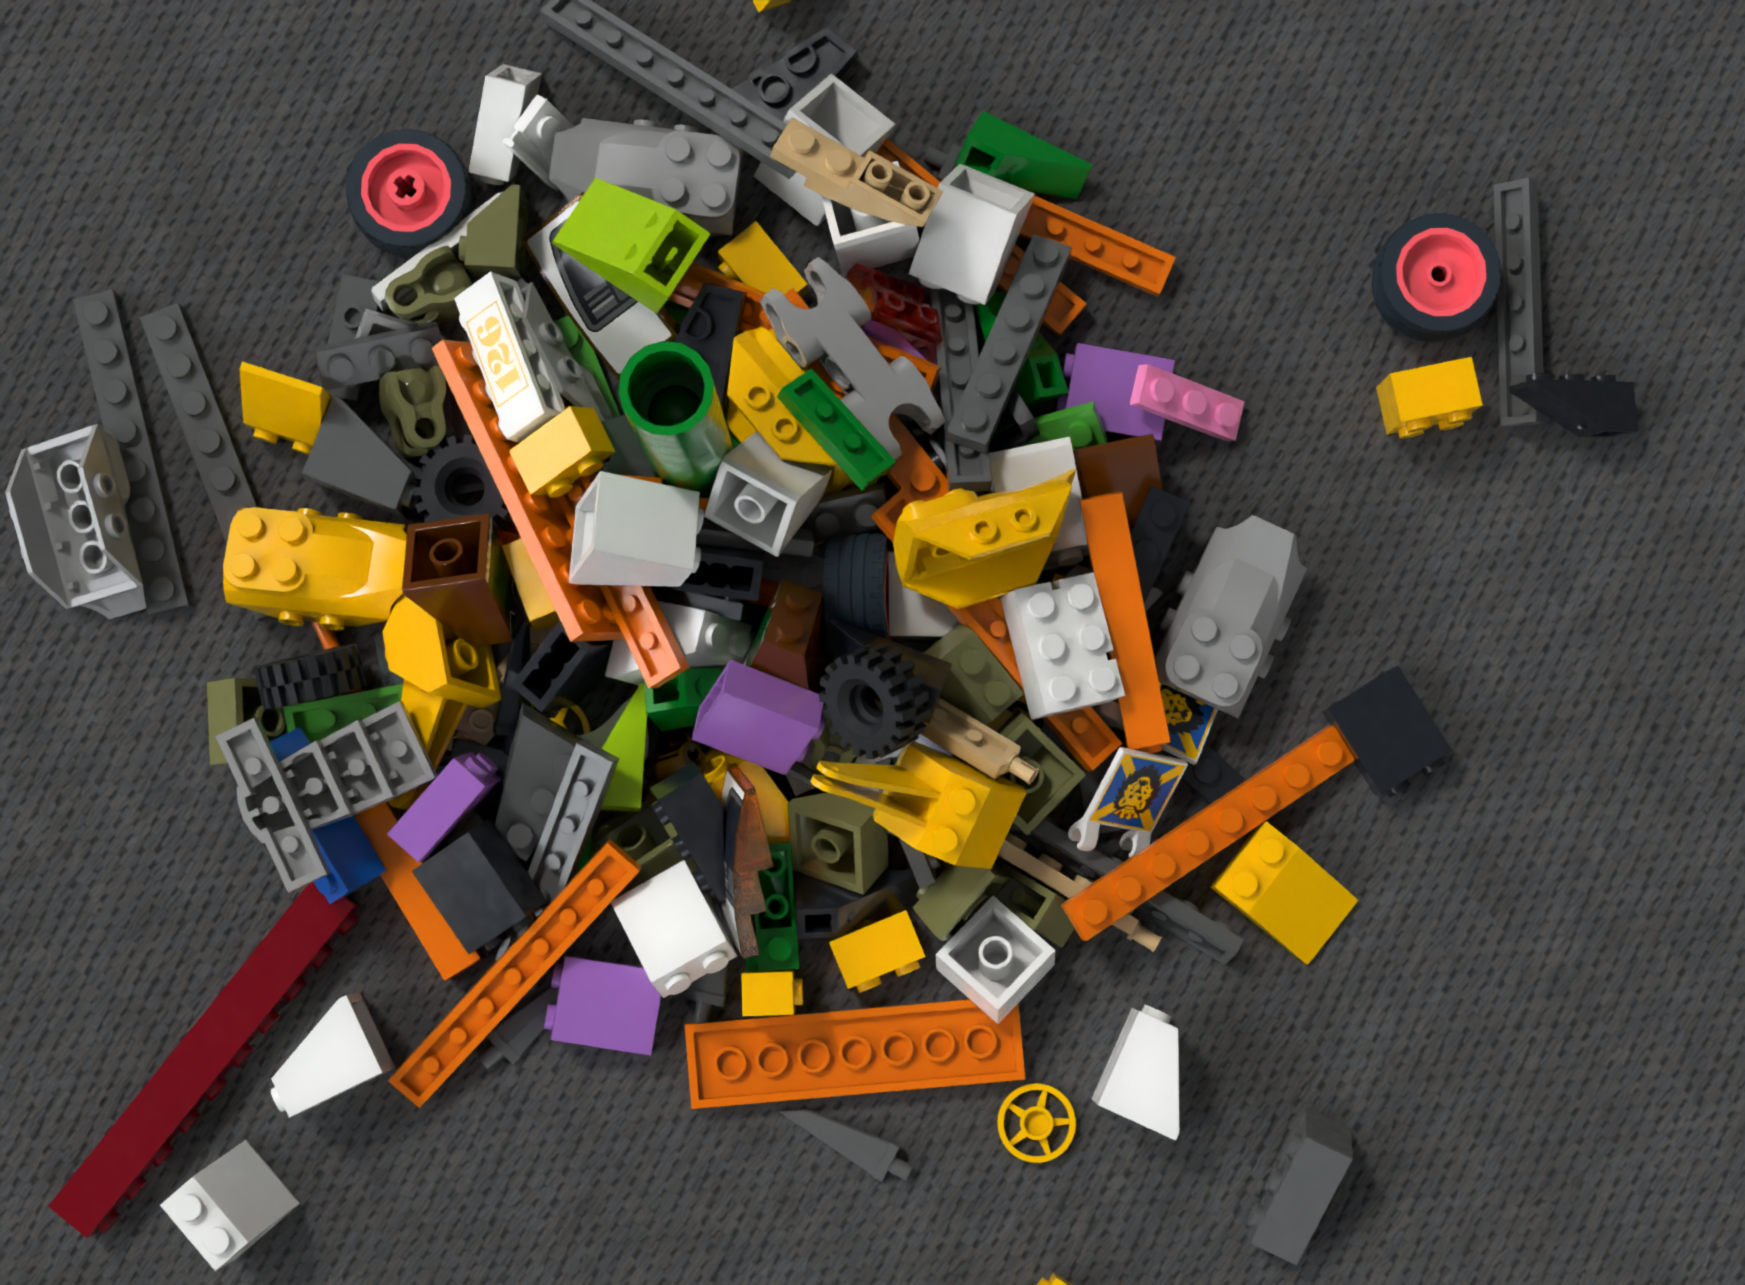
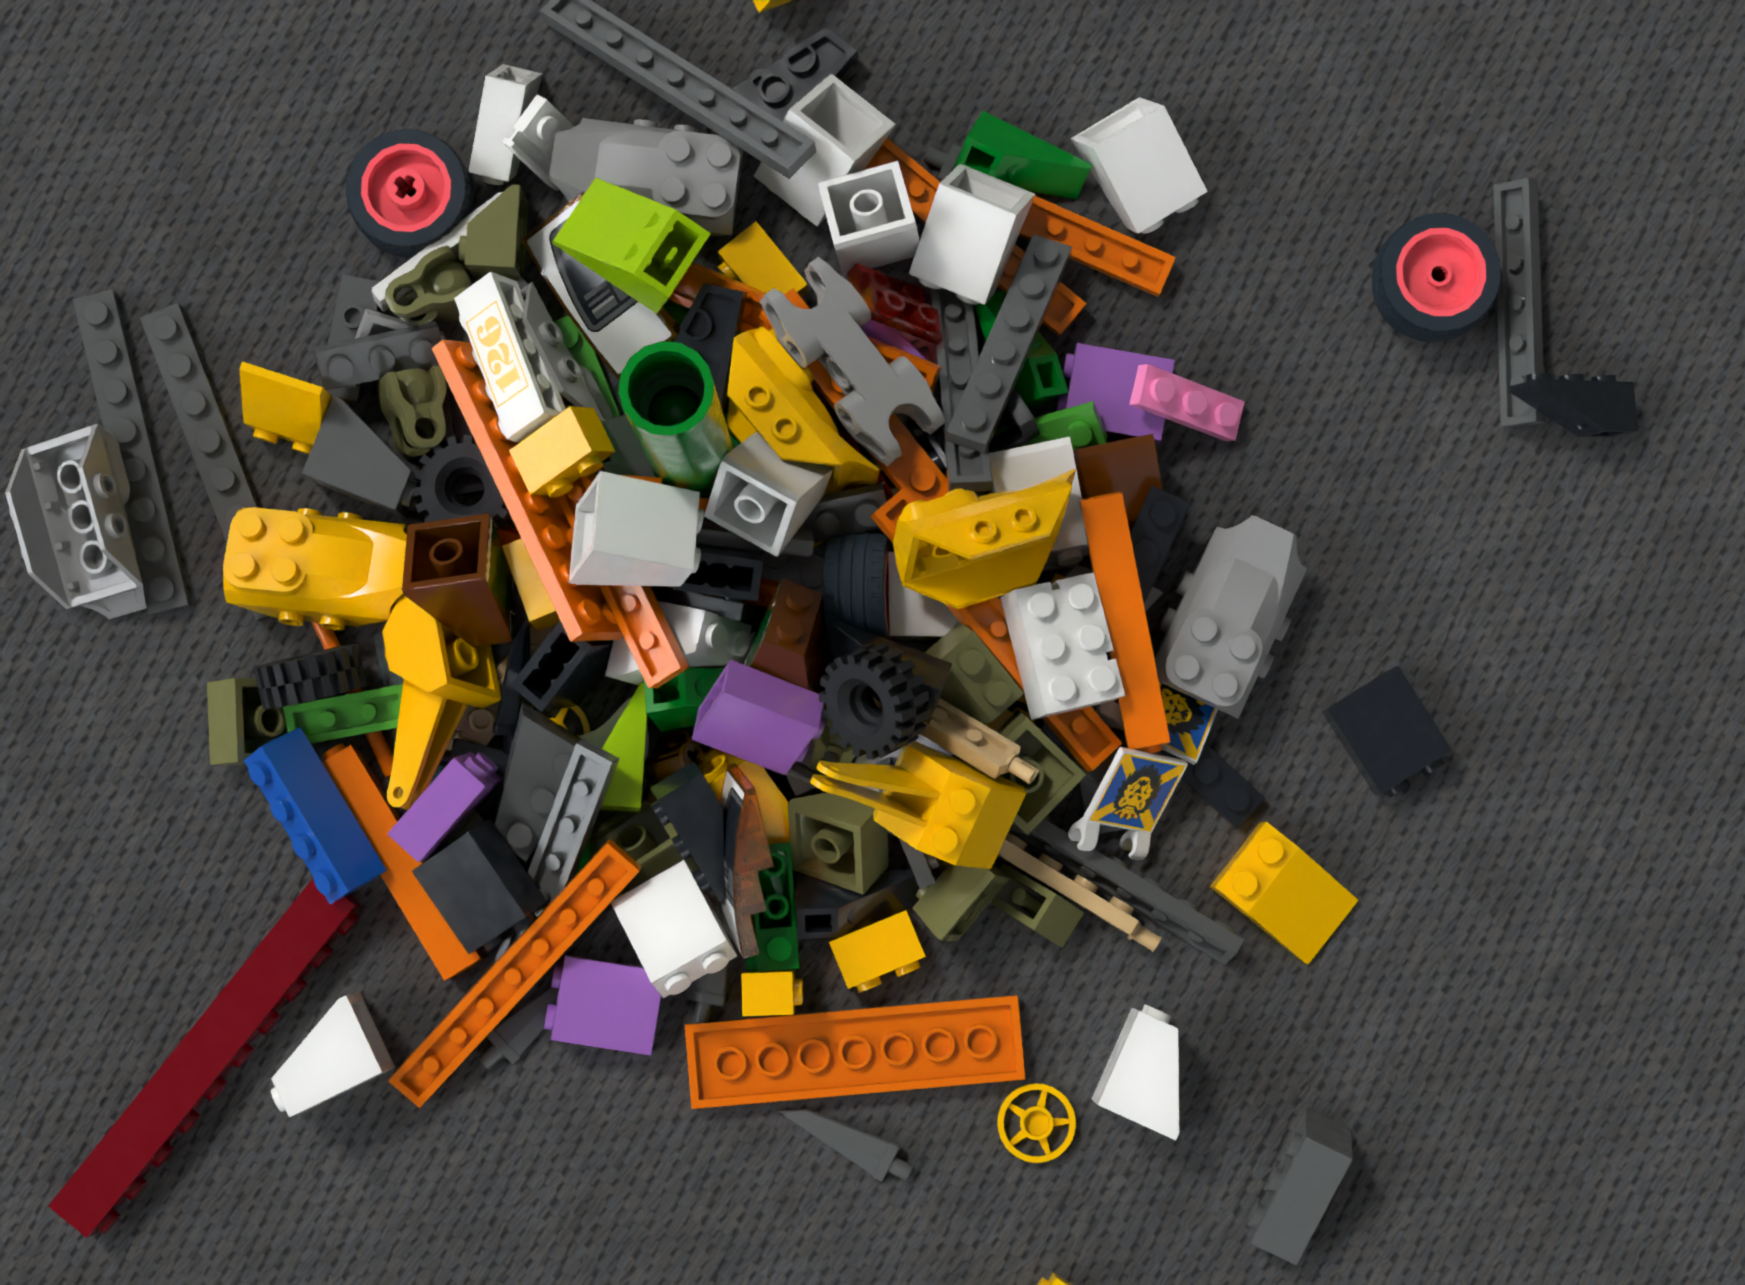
(230, 1205): white slope -> none
(321, 783): light grey slope -> none
(836, 429): green plate -> none
(855, 181): tan slope -> none
(995, 959): white brick -> none
(1141, 164): none -> white slope
(1207, 833): orange plate -> none
(1429, 396): yellow brick -> none

